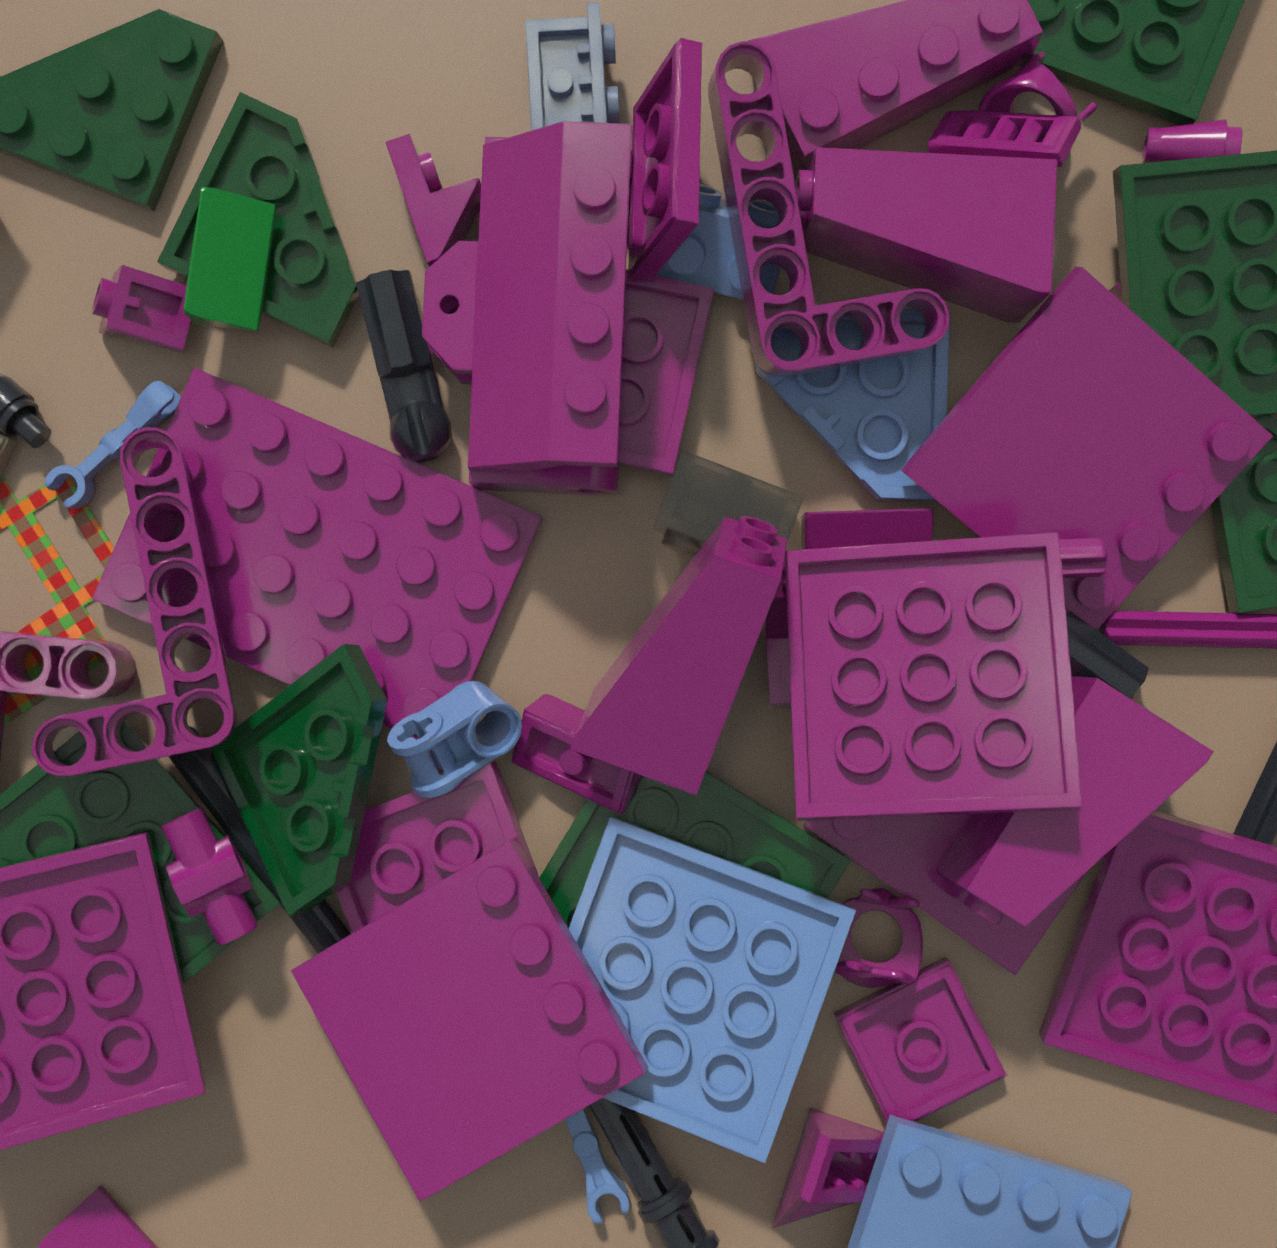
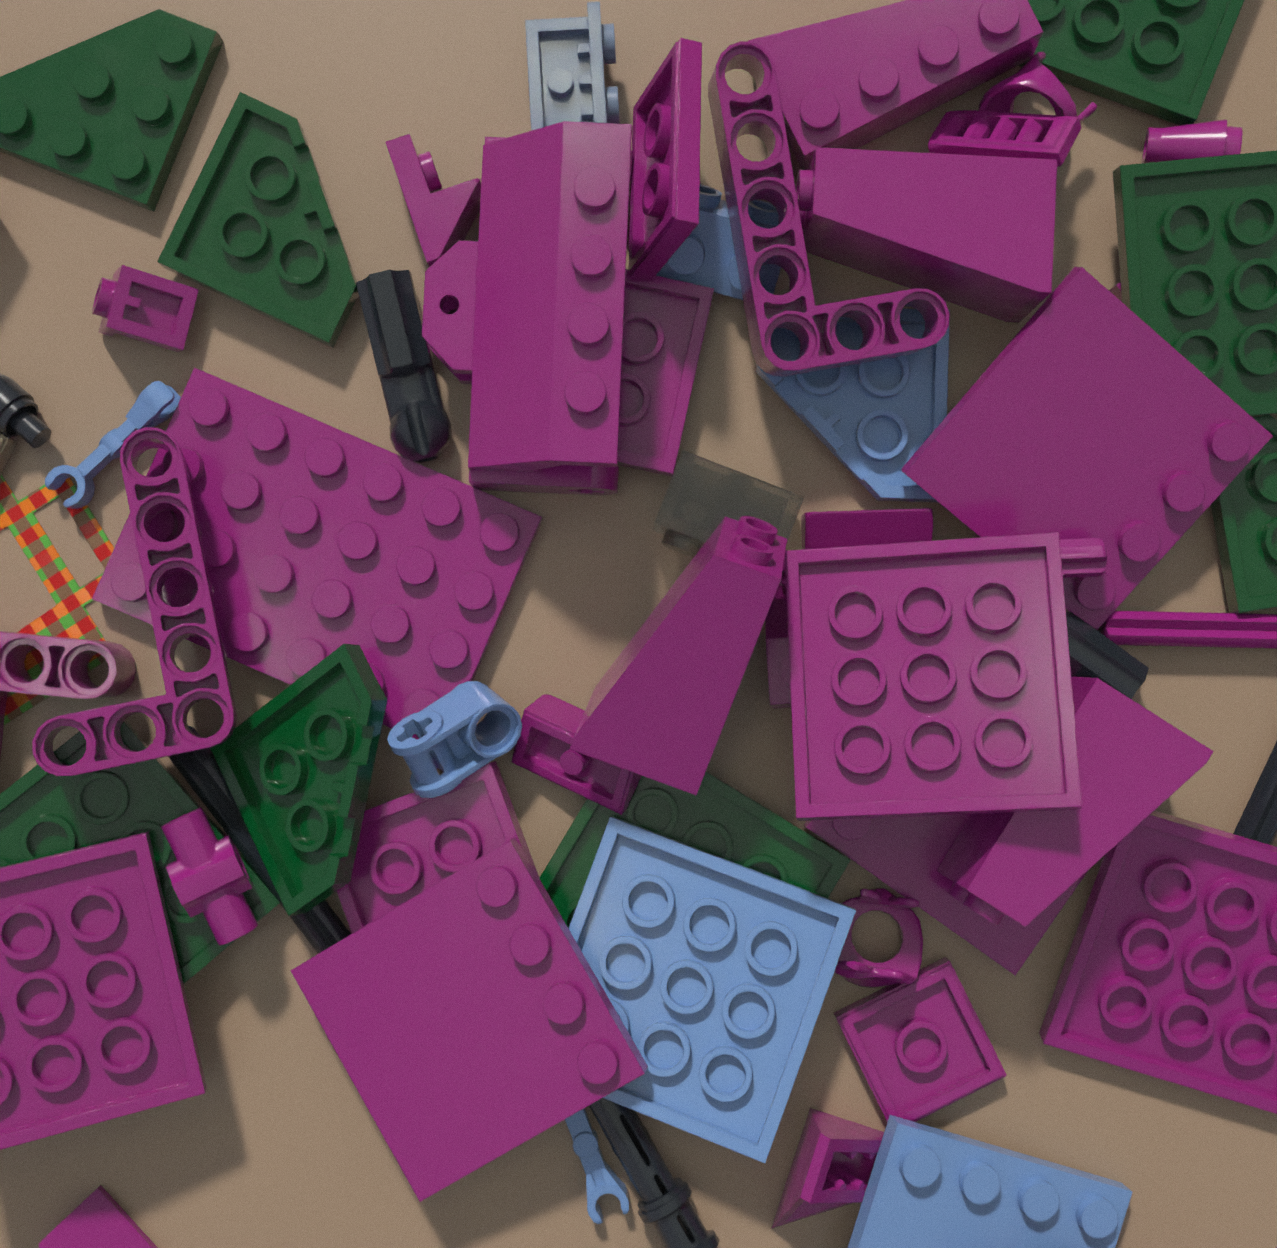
(229, 260): green slope -> none

